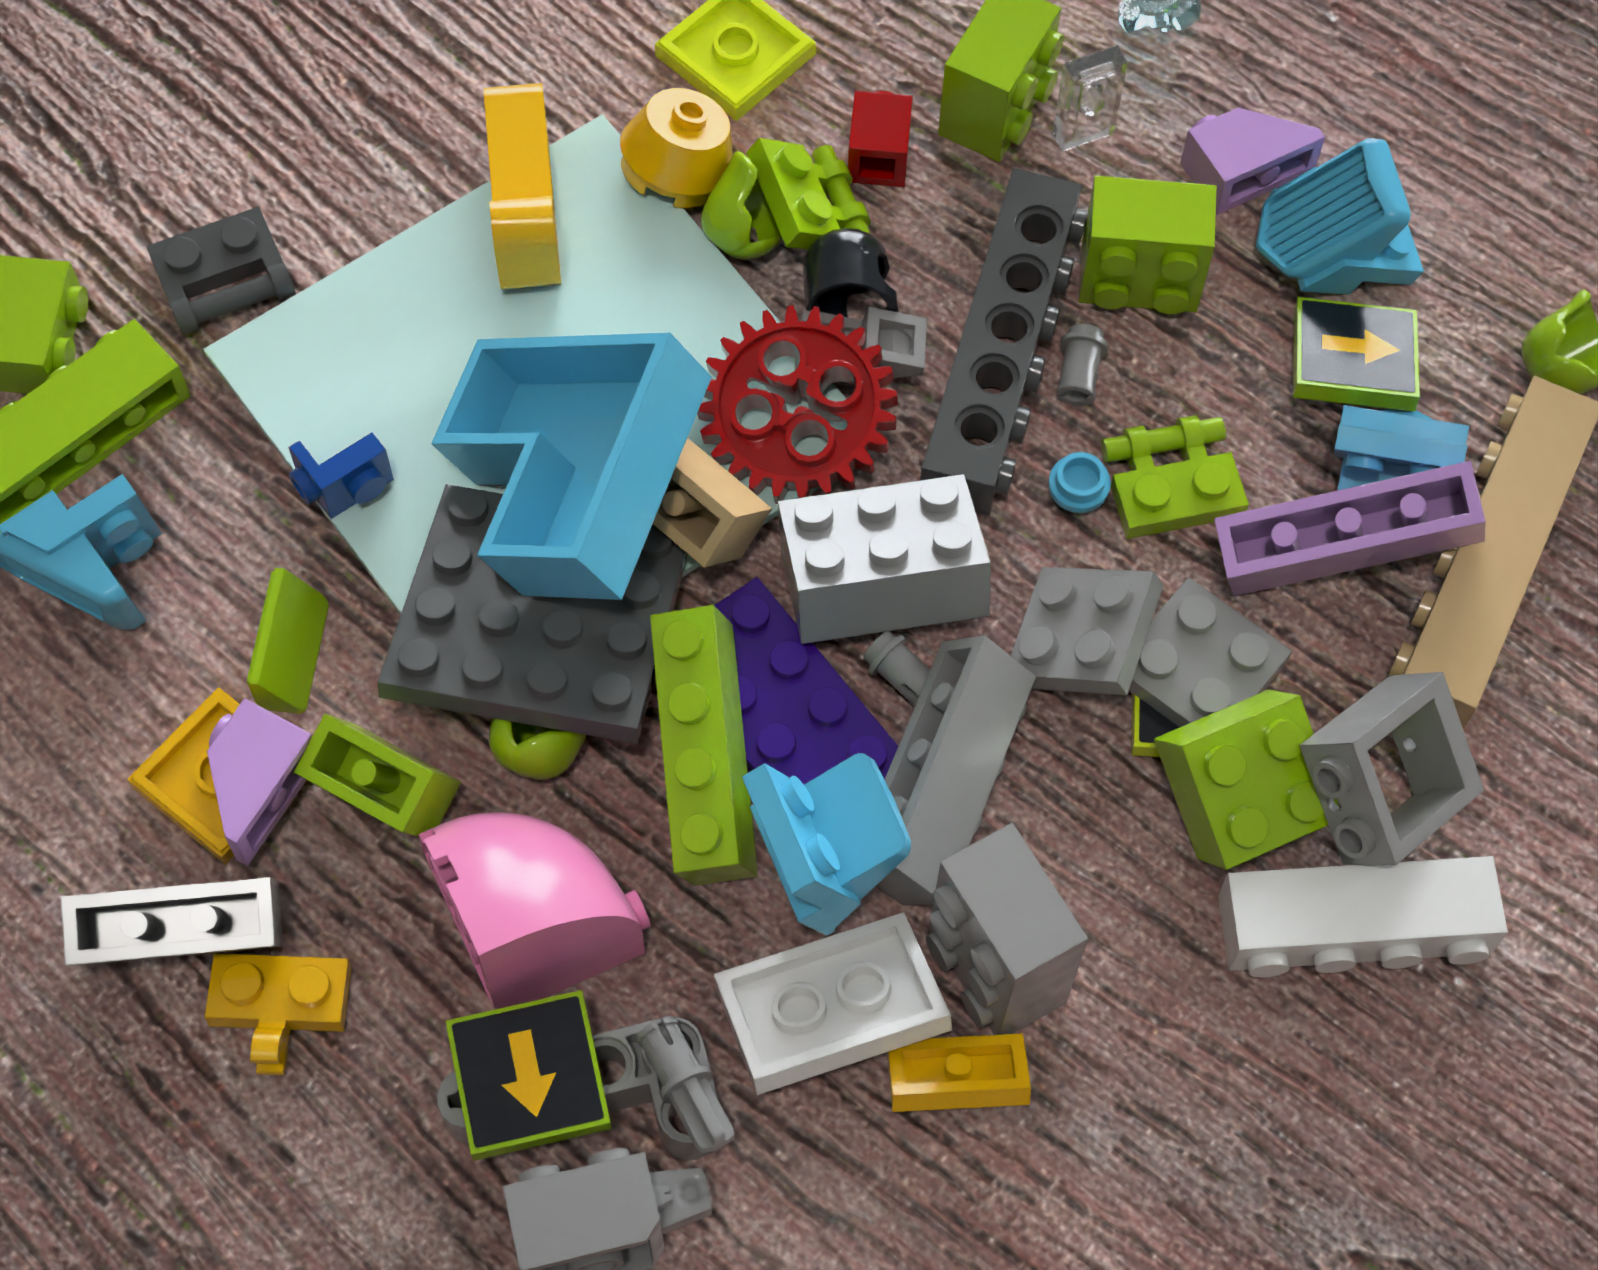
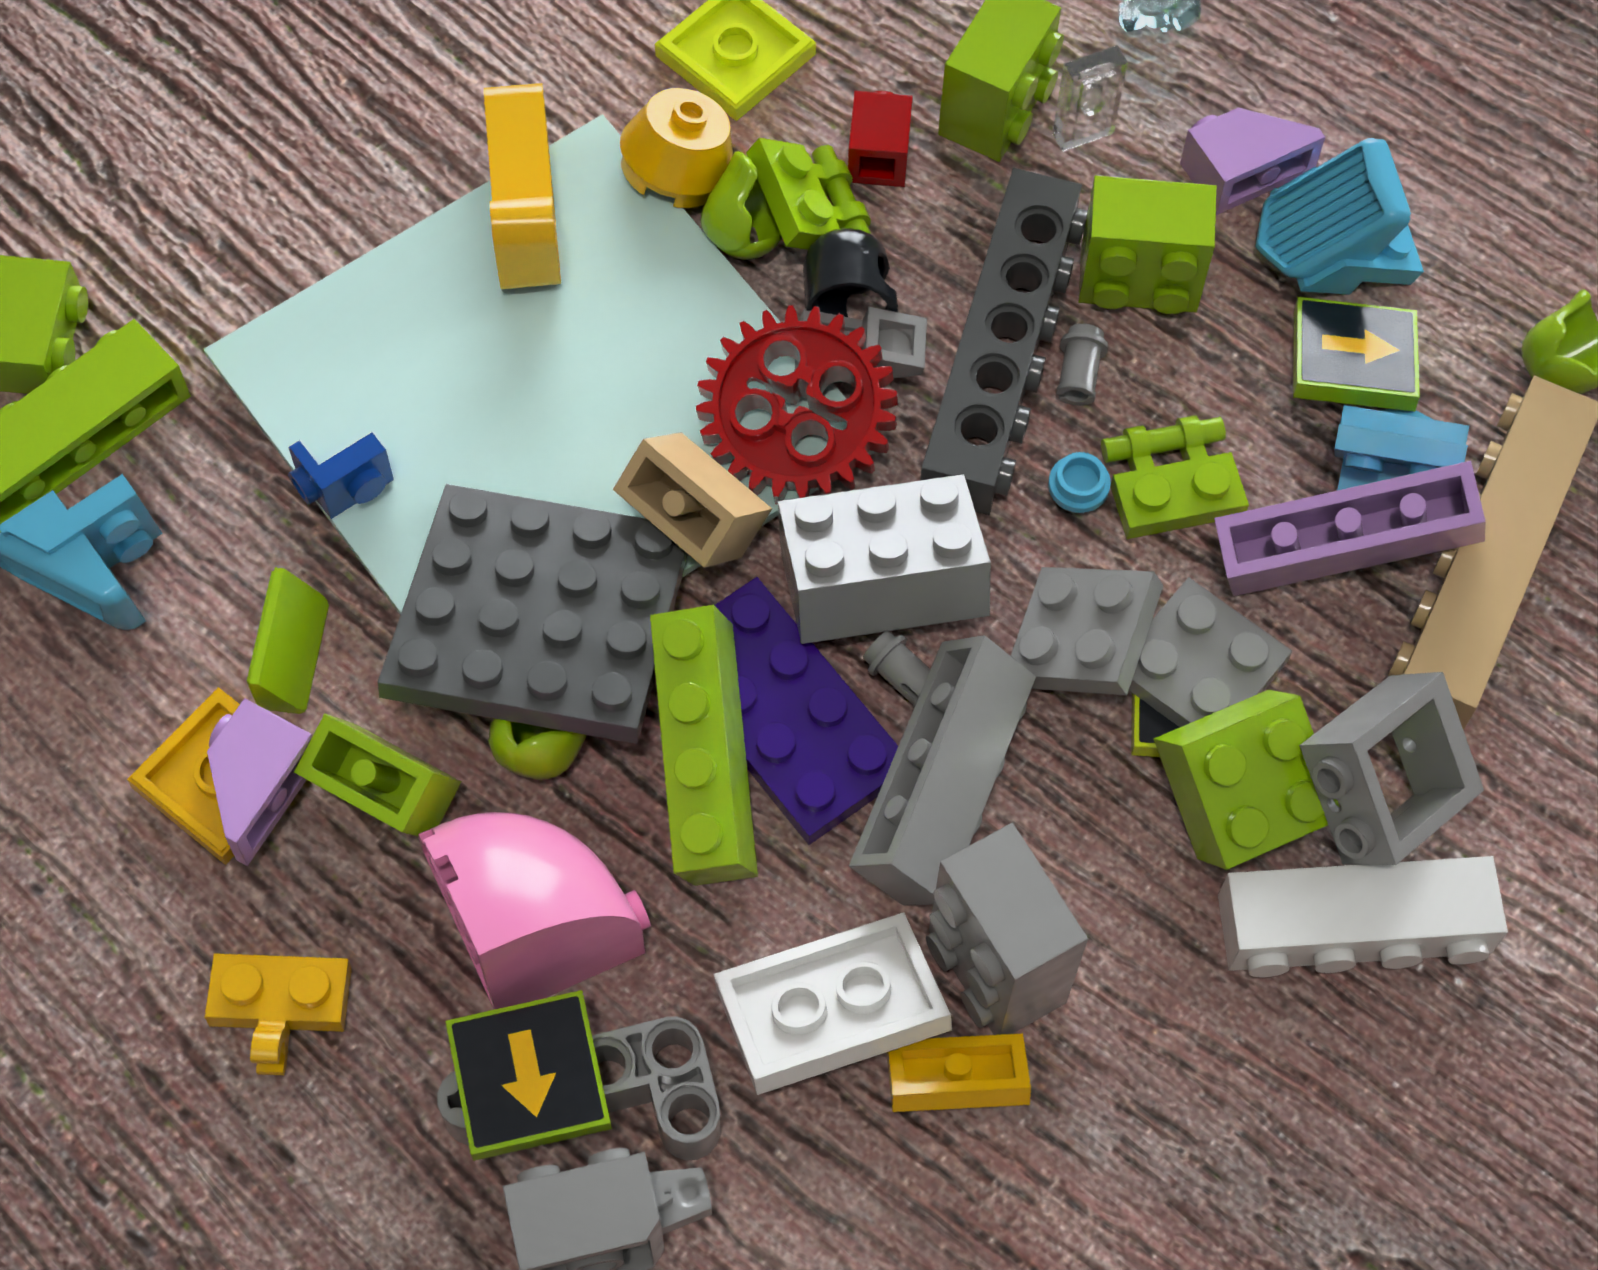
(171, 921): brick -> none
(217, 257): dark grey plate -> none
(585, 449): medium azure piece -> none
(686, 1085): light grey axle -> none
(828, 836): medium azure piece -> none

